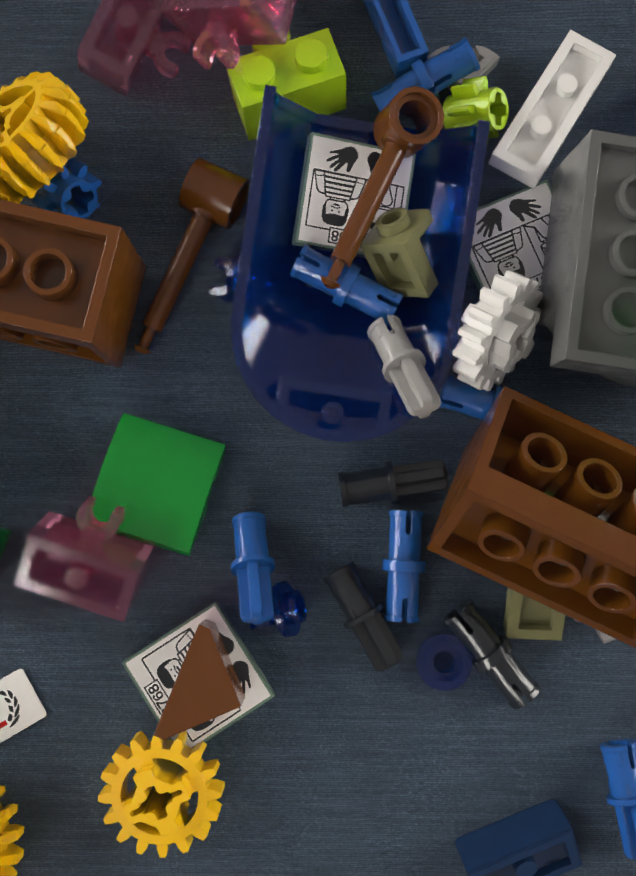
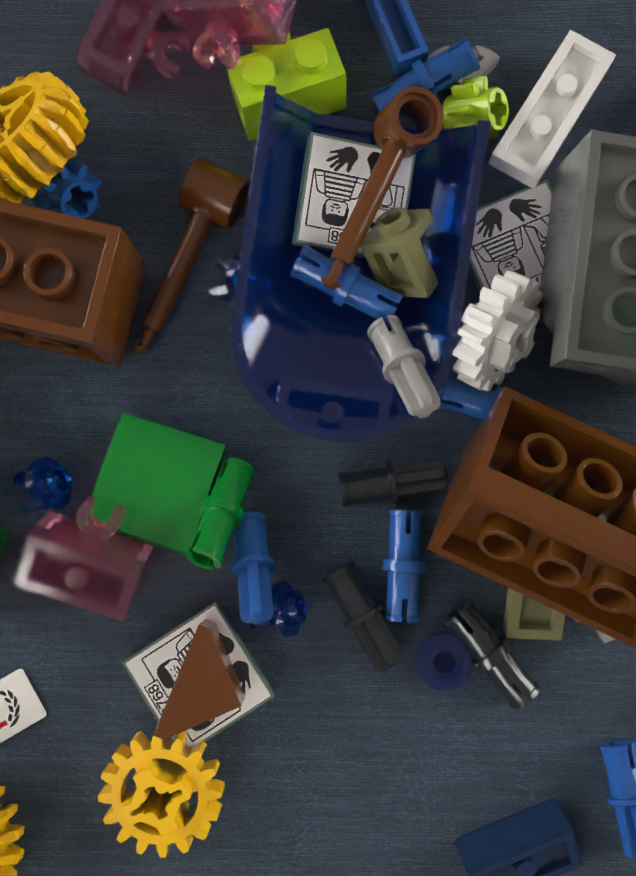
(47, 485): none -> clear blue plate
(220, 514): none -> green pin

